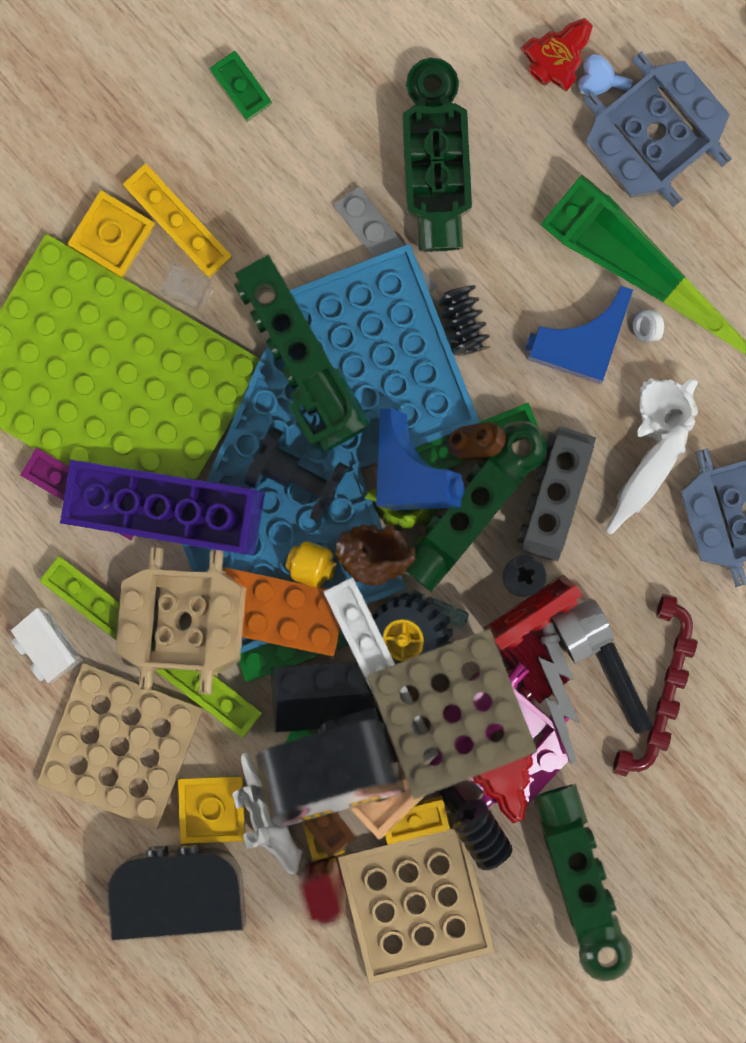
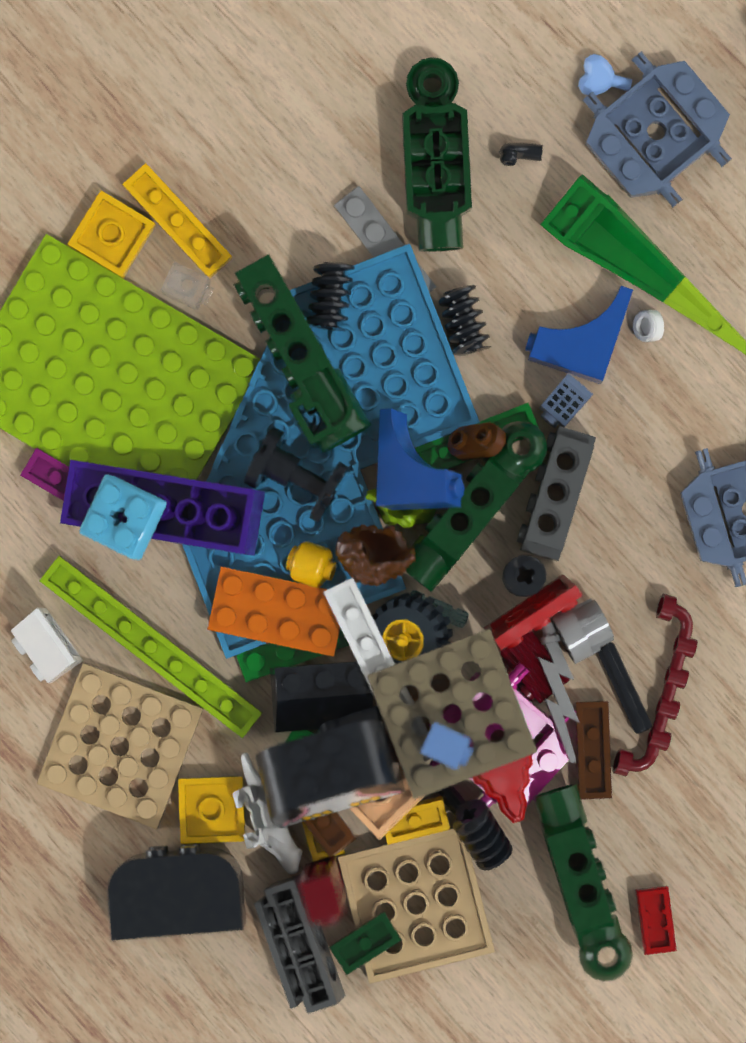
(139, 506): none -> medium azure brick
(216, 626): tan piece -> none
(240, 86): green plate -> none
(298, 948): none -> dark grey brick
(329, 295): none -> black piece
(365, 943): none -> dark green plate
(446, 746): none -> medium blue brick
(512, 151): none -> black arm
(558, 54): red rock -> none
(564, 402): none -> sand blue slope
(593, 750): none -> reddish brown plate
(648, 476): white animal -> none
(655, 920): none -> red plate
(665, 406): white hair -> none

